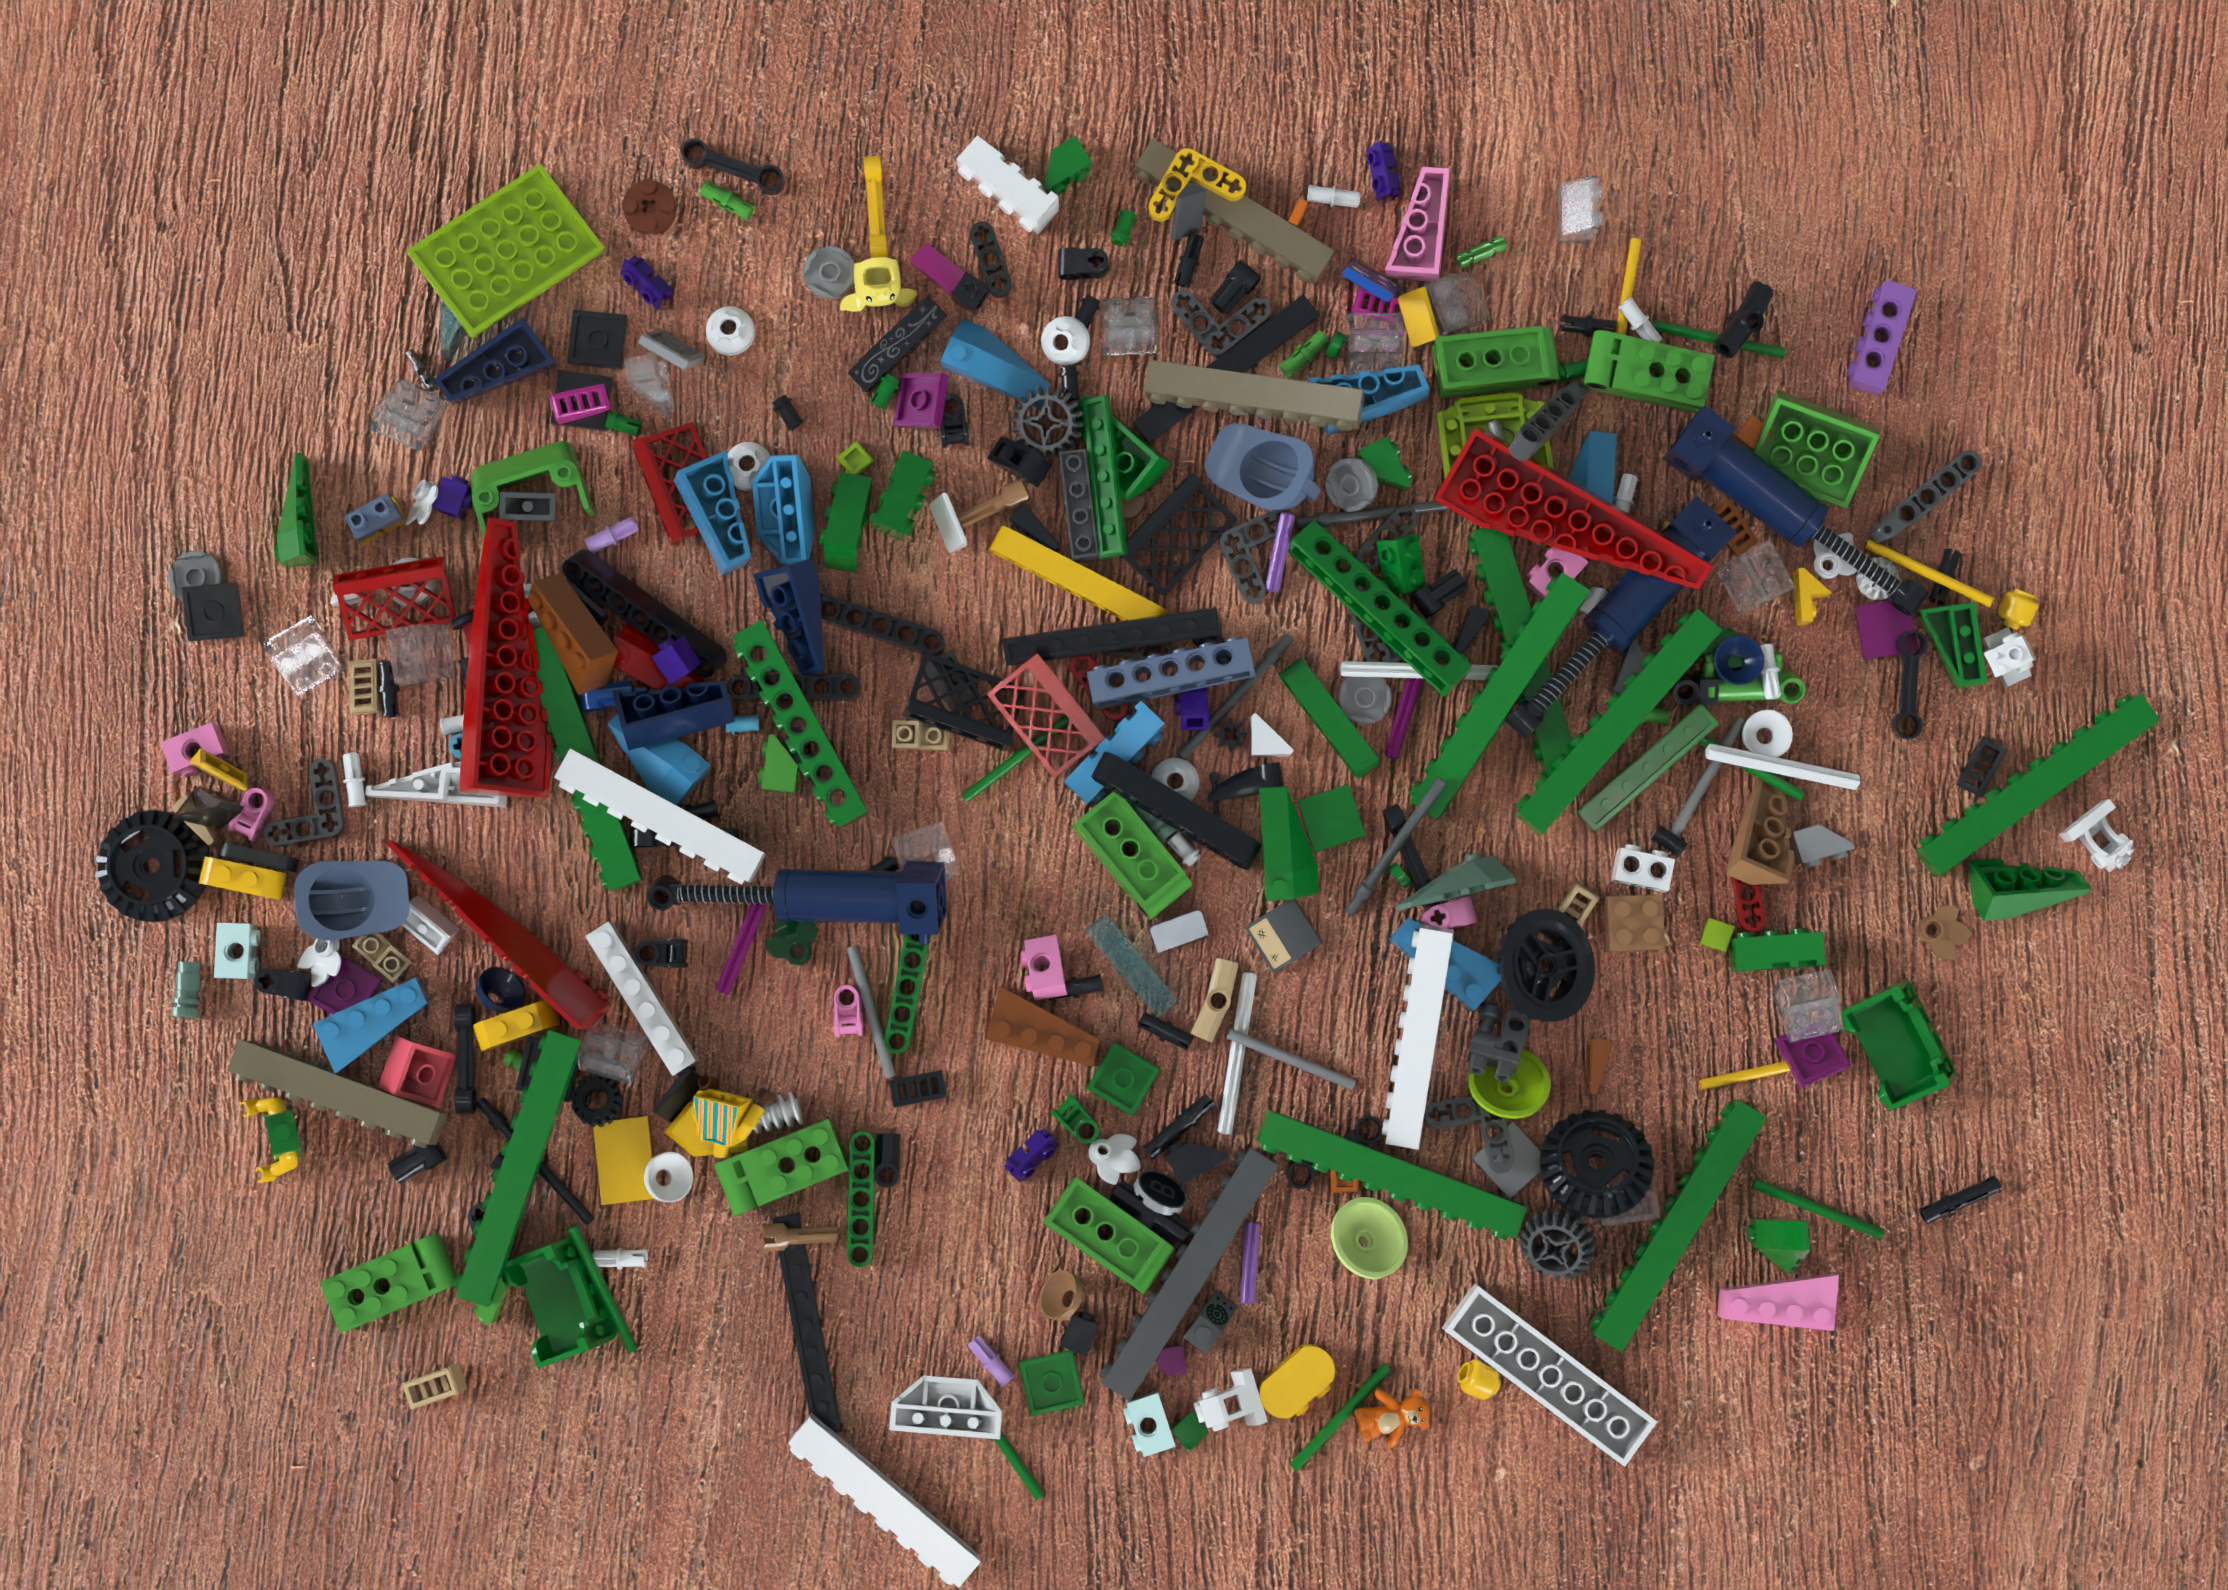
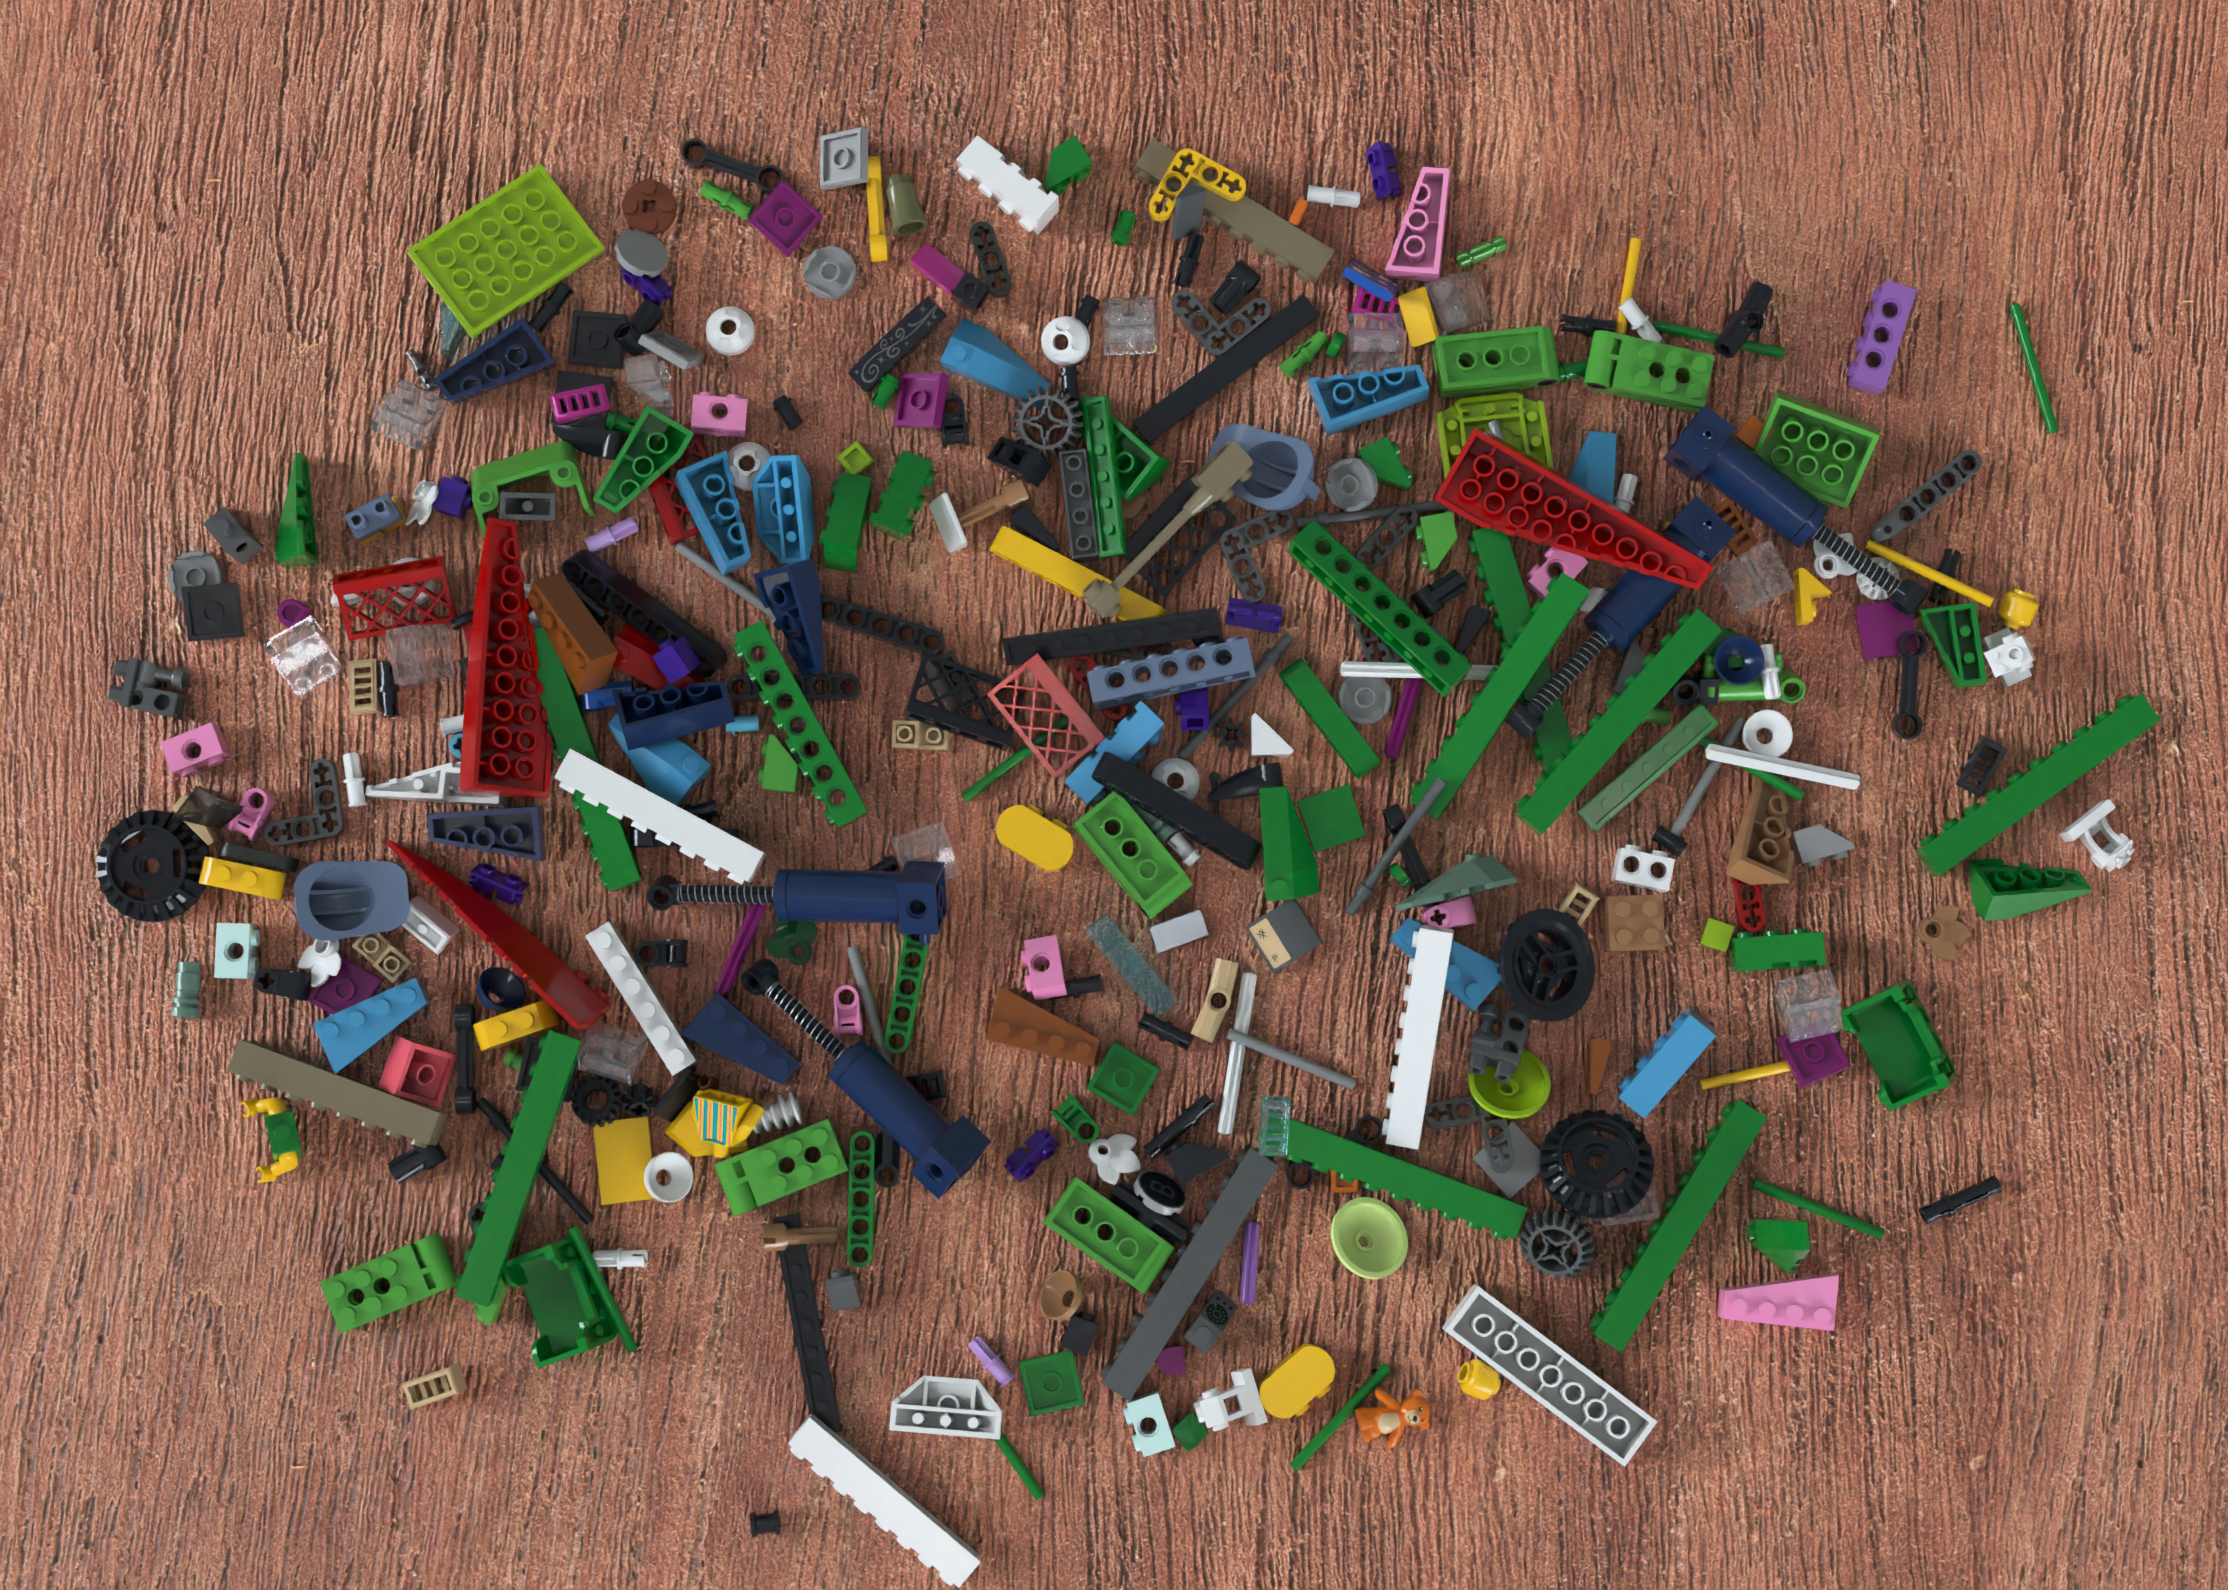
(141, 689): none -> dark grey hips
(220, 769): yellow slope -> none
(232, 532): none -> dark grey torso
(292, 612): none -> magenta tile
(496, 830): none -> dark blue wedge
(509, 886): none -> dark purple hinge
(550, 307): none -> black pin
(592, 441): none -> black piece
(639, 1100): none -> black gear
(641, 253): none -> light grey tile
(642, 322): none -> black piece
(647, 453): none -> green wedge
(727, 580): none -> light grey piece
(731, 425): none -> bright pink brick
(736, 1036): none -> dark blue wedge
(765, 1523): none -> black bush
(784, 218): none -> magenta tile
(843, 1289): none -> dark grey slope
(844, 158): none -> light grey tile
(876, 285): light yellow piece -> none
(904, 206): none -> olive plant
(940, 1147): none -> dark blue piece
(1034, 837): none -> yellow brick
(1078, 263): black piece -> none
(1212, 483): none -> dark tan bar
(1253, 615): none -> dark purple hinge
(1254, 394): dark tan brick -> none
(1274, 1102): none -> clear light blue slope
(1279, 551): medium lavender axle -> none
(1401, 564): green bracket -> none
(1437, 536): none -> bright green slope
(1547, 421): dark grey piece -> none
(1578, 210): clear slope -> none
(1666, 1062): none -> dark azure wedge
(2033, 368): none -> green piece

